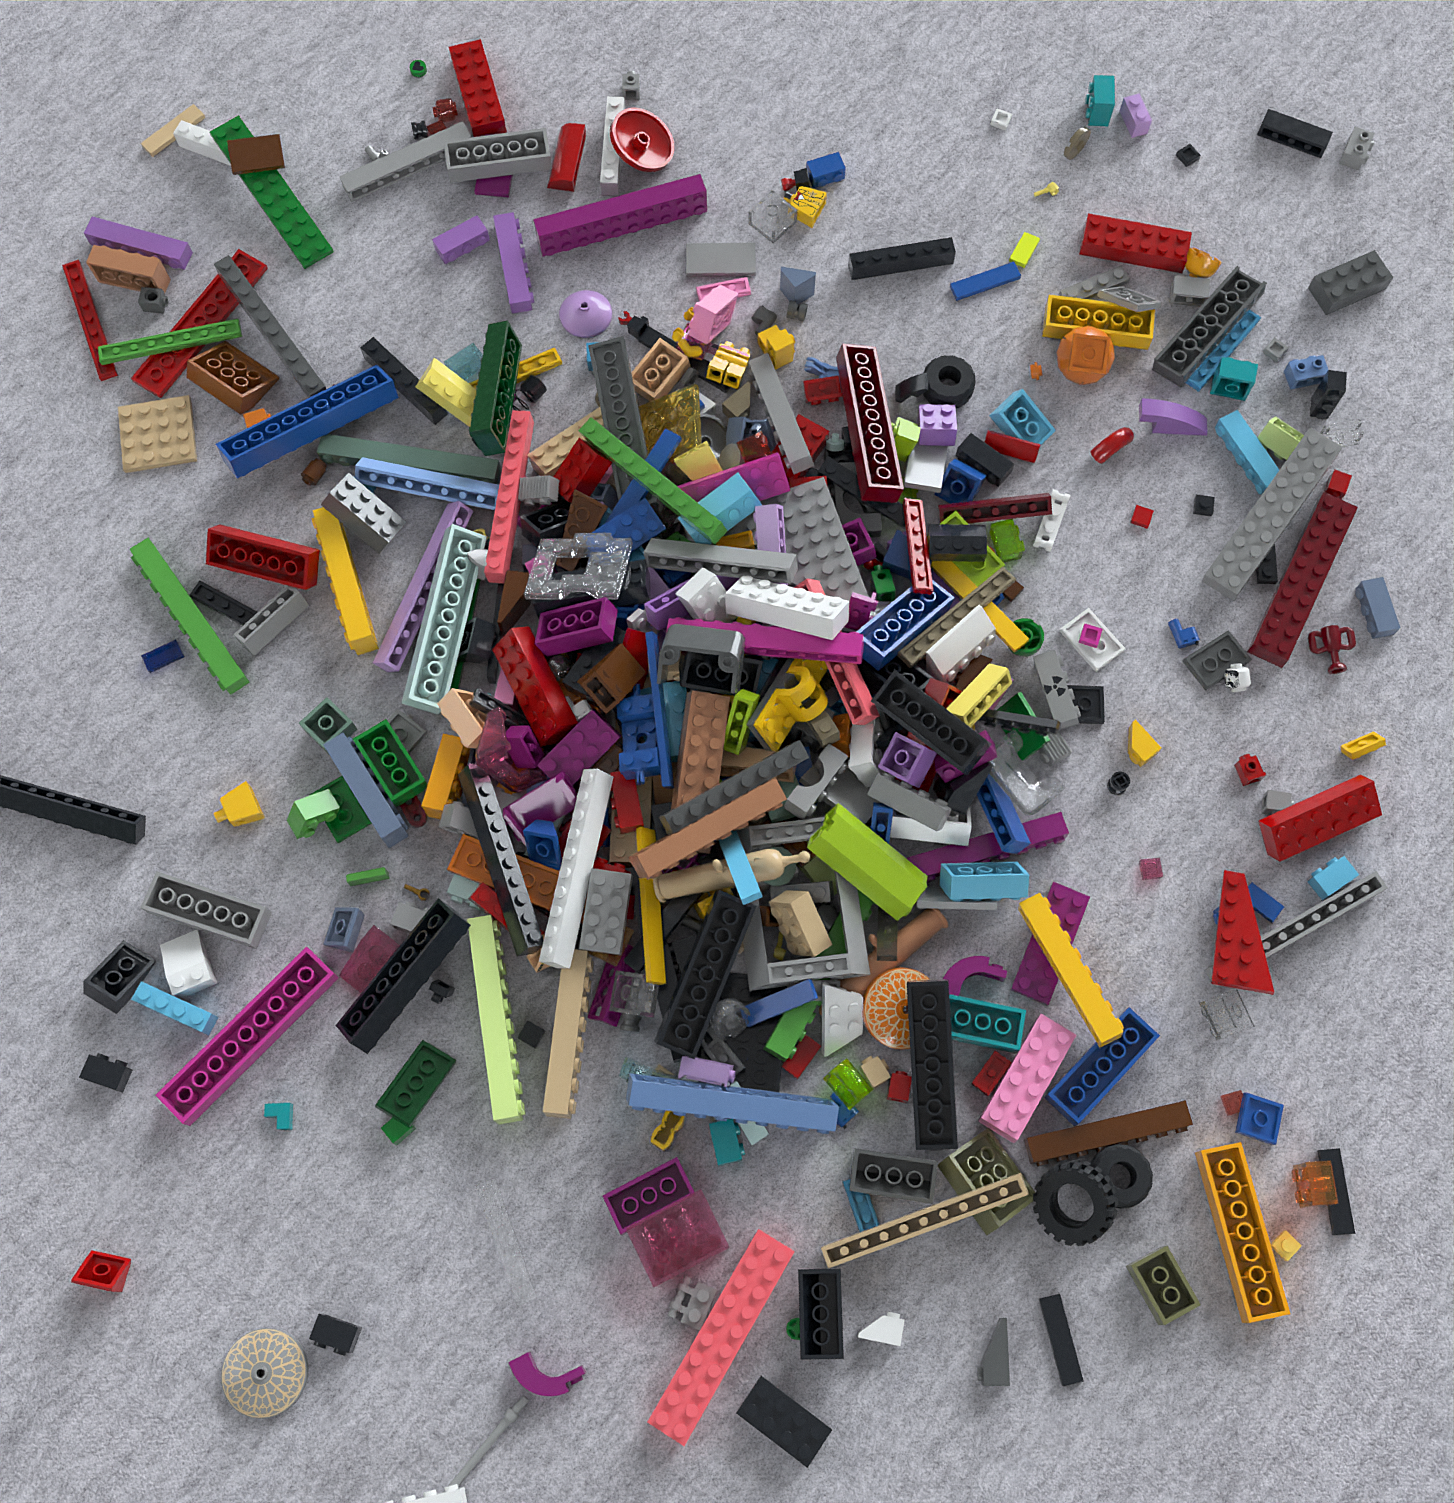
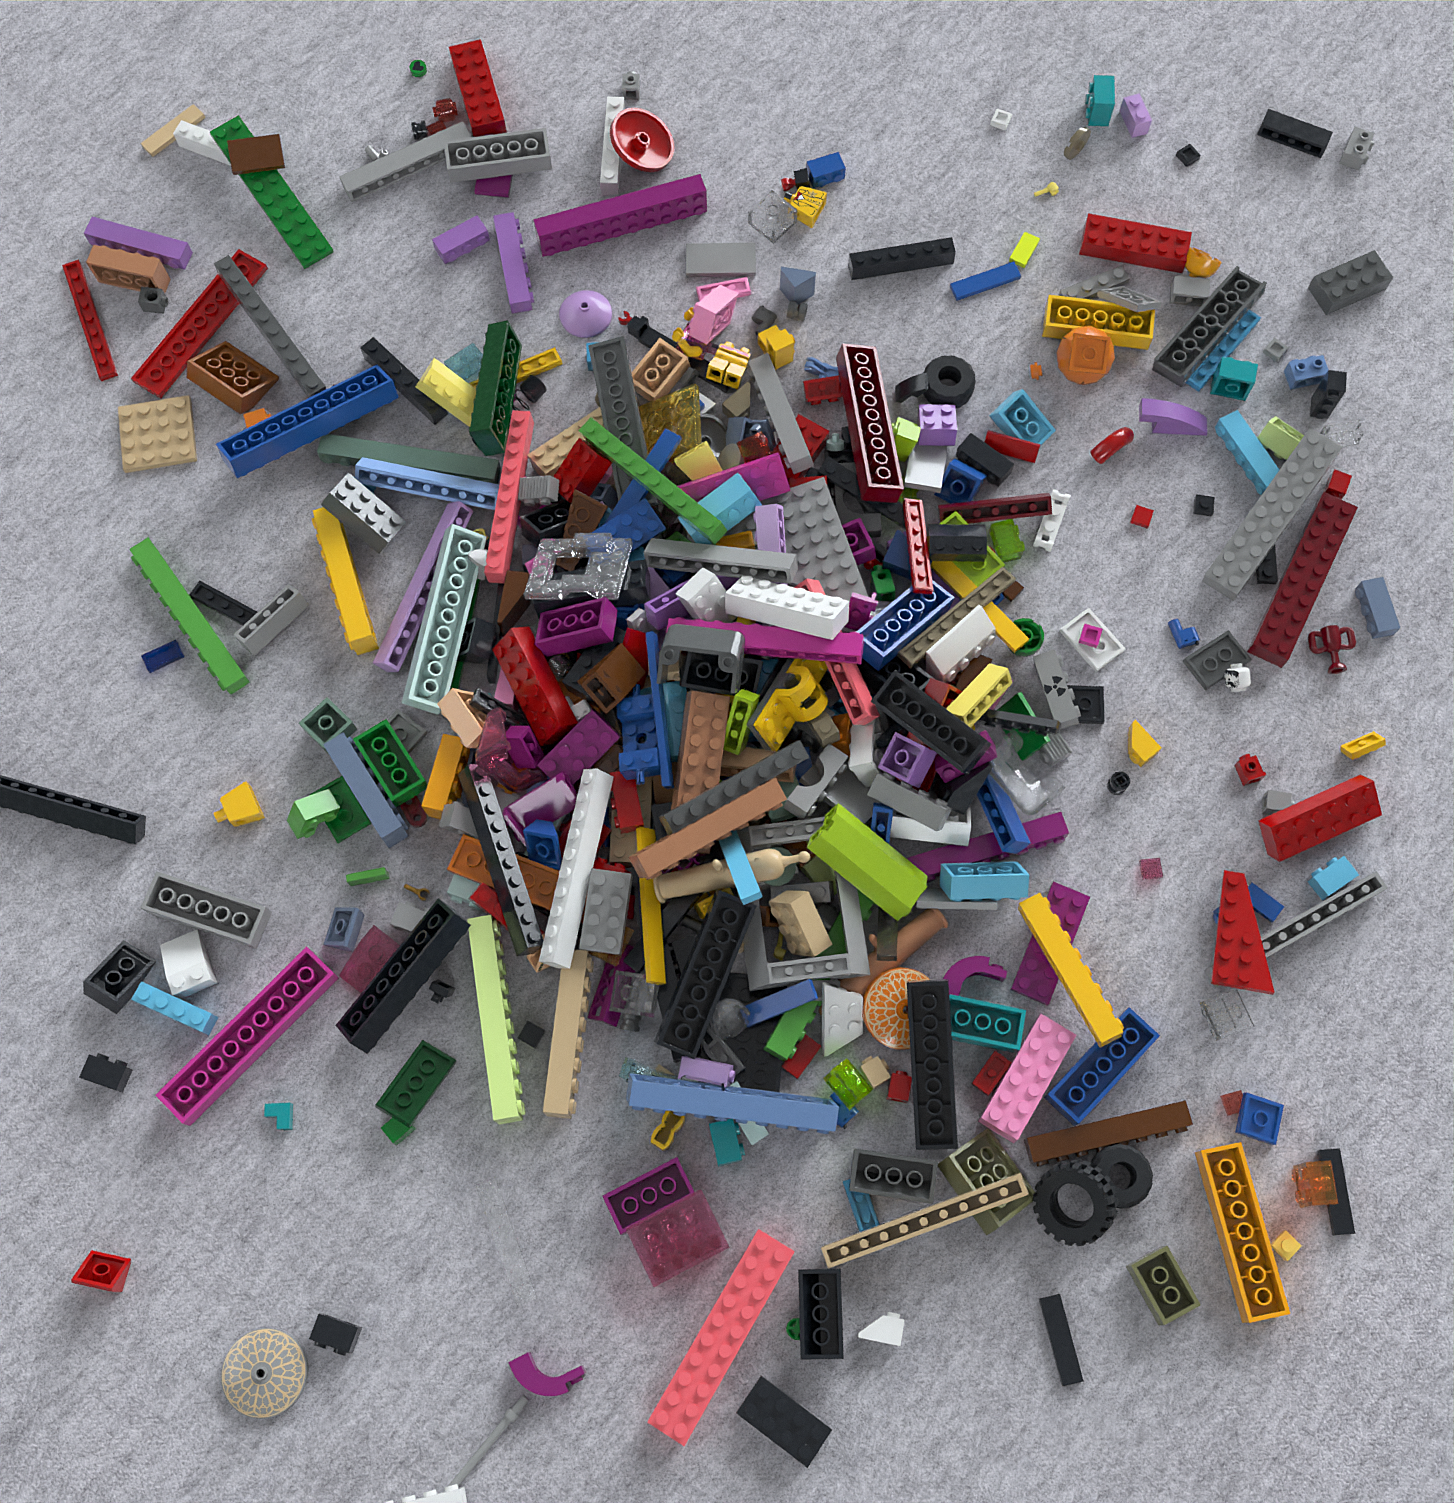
(169, 341): bright green tile -> none
(262, 557): red brick -> none
(313, 472): reddish brown brick -> none
(567, 157): red brick -> none
(698, 1305): light grey plate -> none
(995, 1361): dark grey slope -> none

